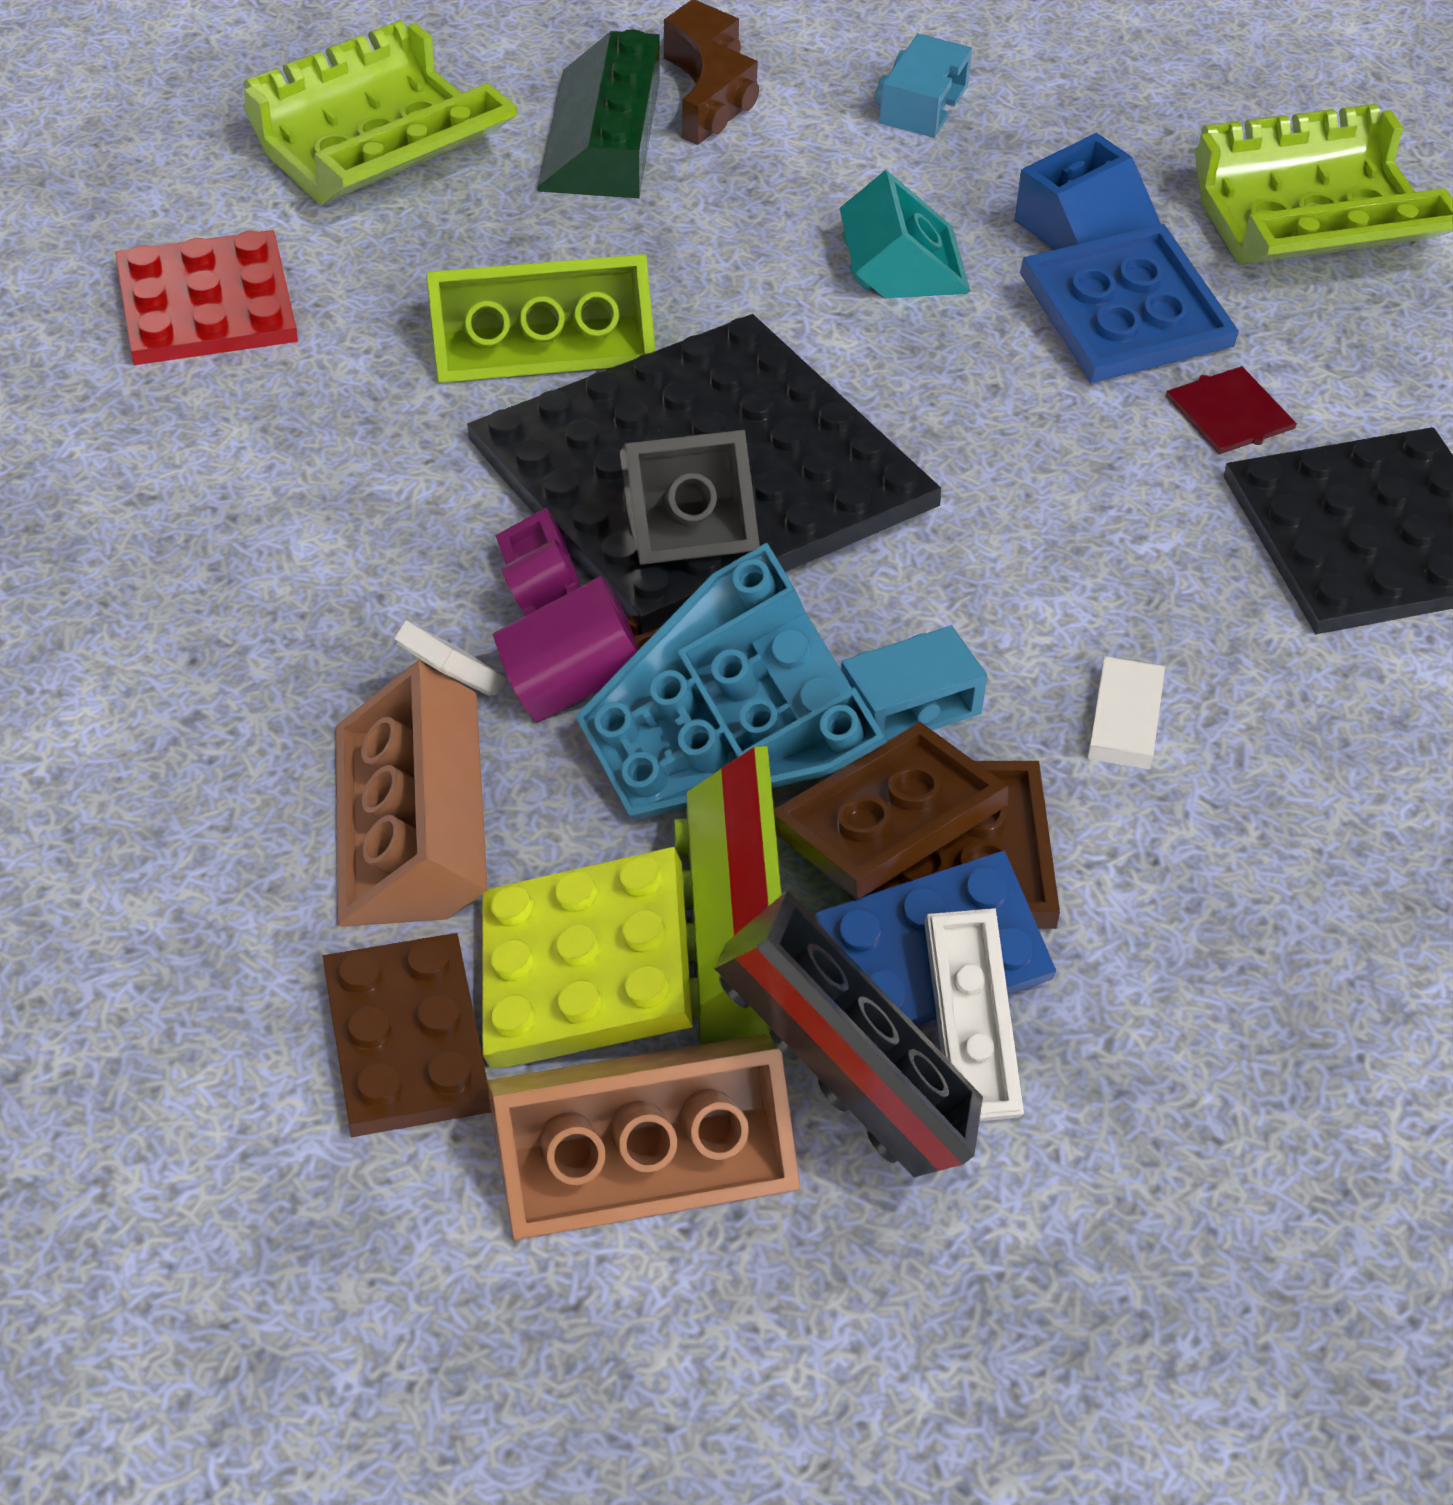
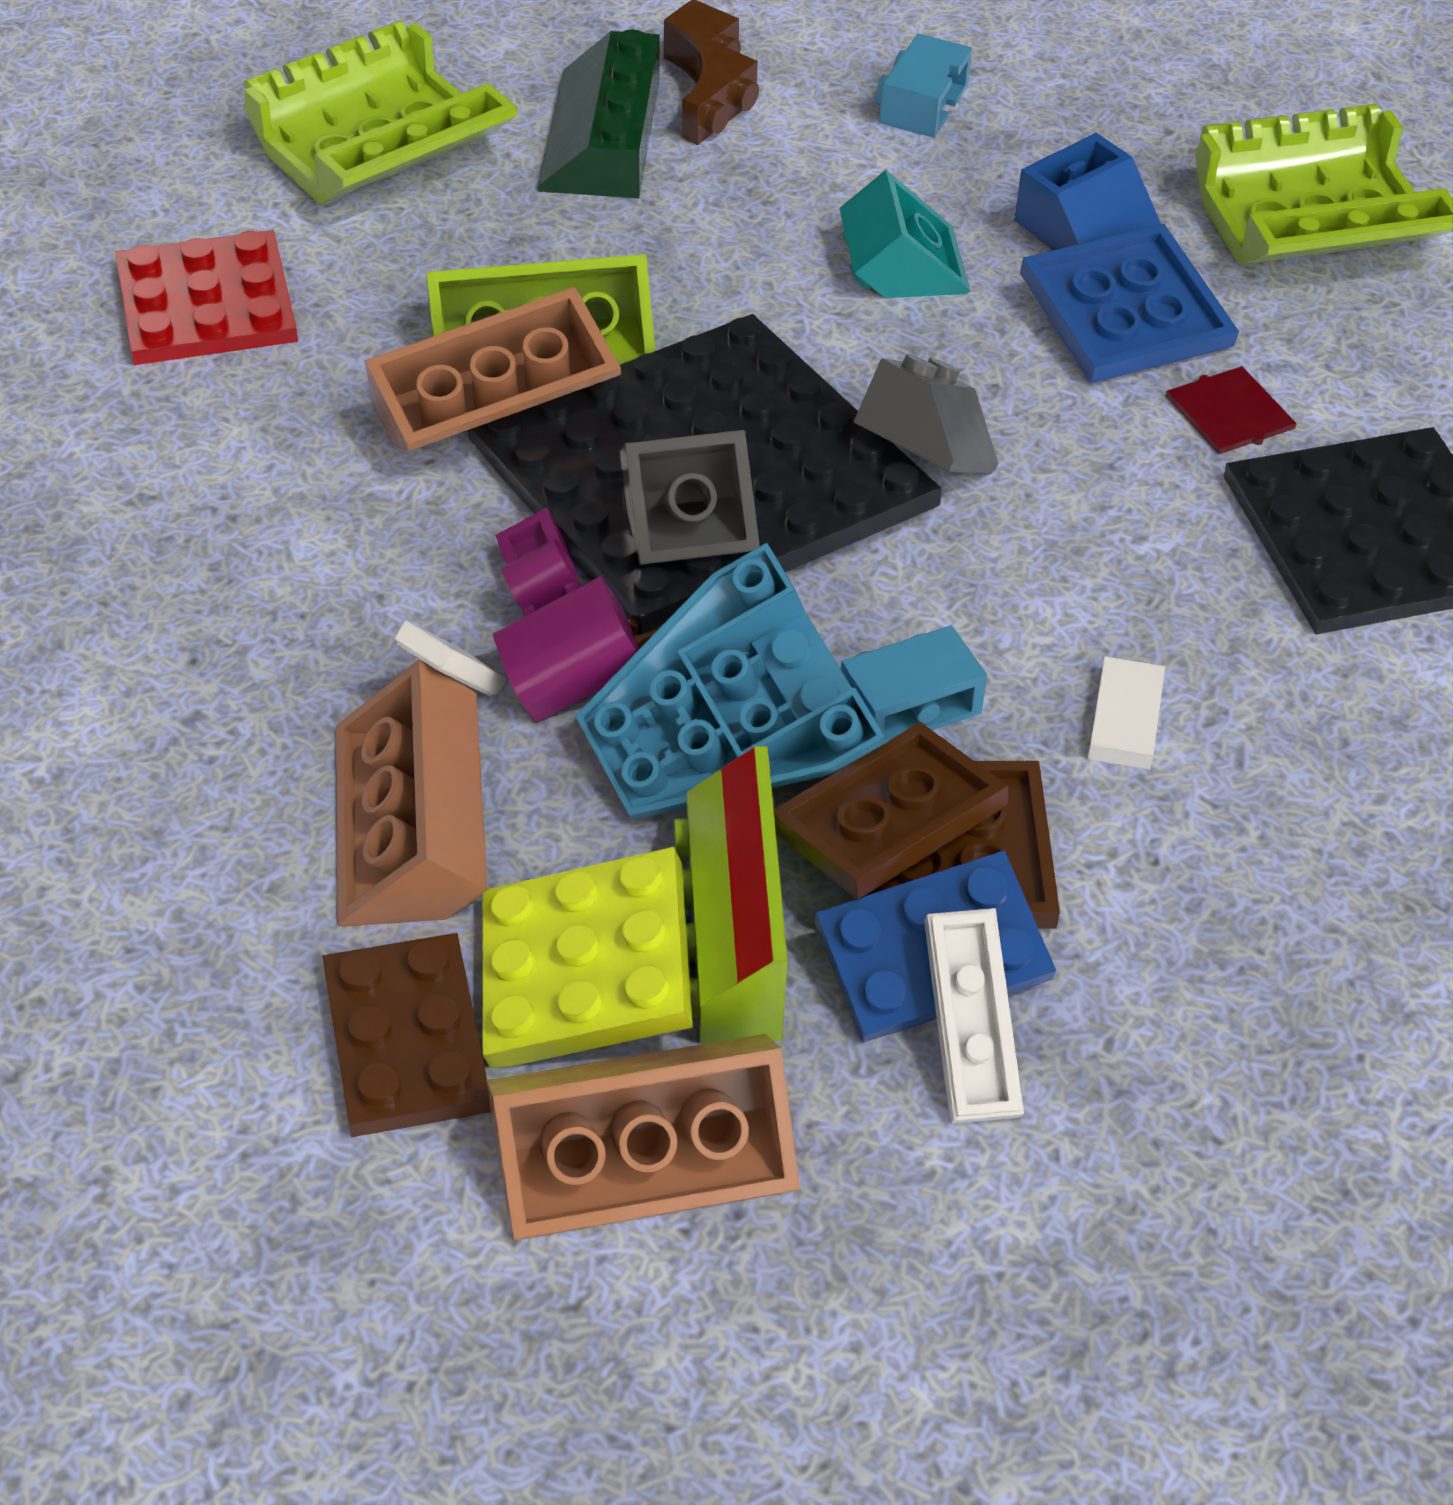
(488, 369): none -> nougat slope
(852, 1039): black slope -> none
(928, 414): none -> dark grey slope

